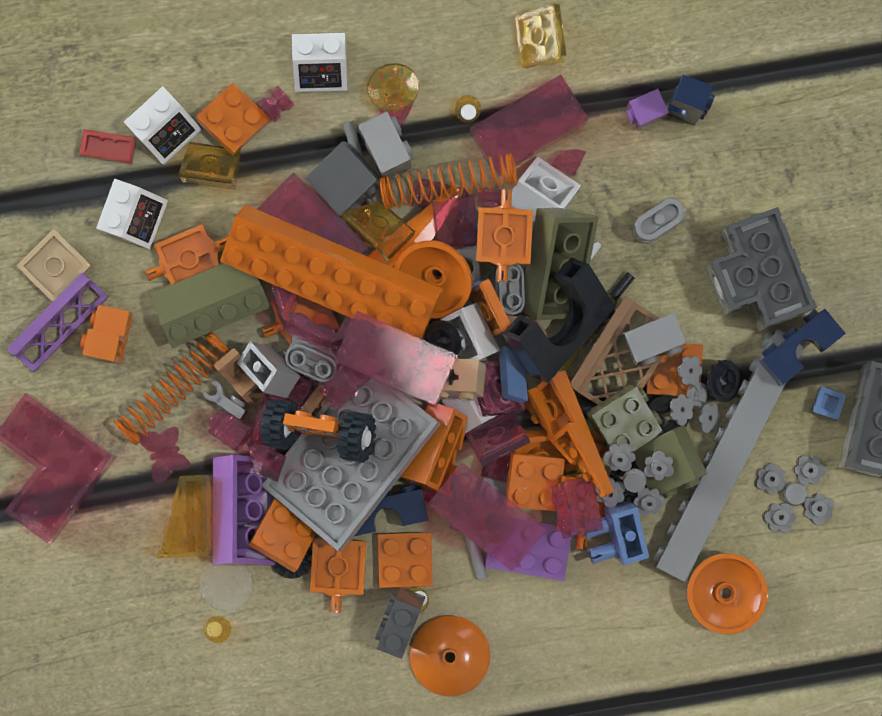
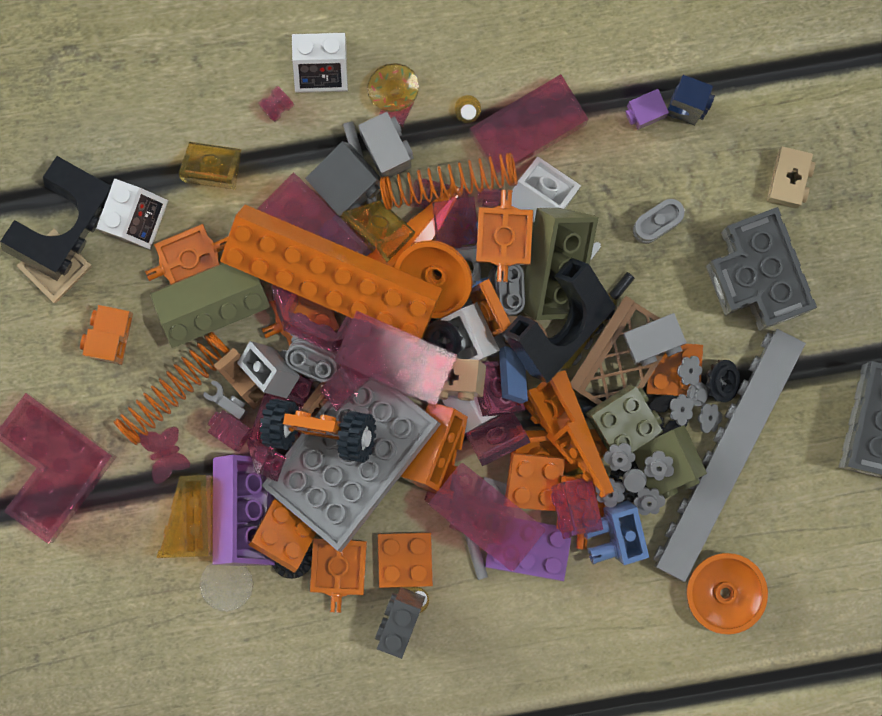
(49, 317): medium lavender fence -> none
(54, 253): none -> black arch
(107, 146): red plate -> none
(163, 125): white slope -> none
(218, 629): clear yellow tile -> none
(232, 119): orange plate -> none
(408, 504): dark blue arch -> none
(455, 636): orange dish -> none
(497, 469): clear pink plate -> none
(523, 23): clear yellow piece -> none
(569, 161): clear pink tile -> none
(781, 189): none -> tan brick
(782, 360): dark blue arch -> none
(795, 494): light grey plant -> none
(828, 403): medium blue plate -> none

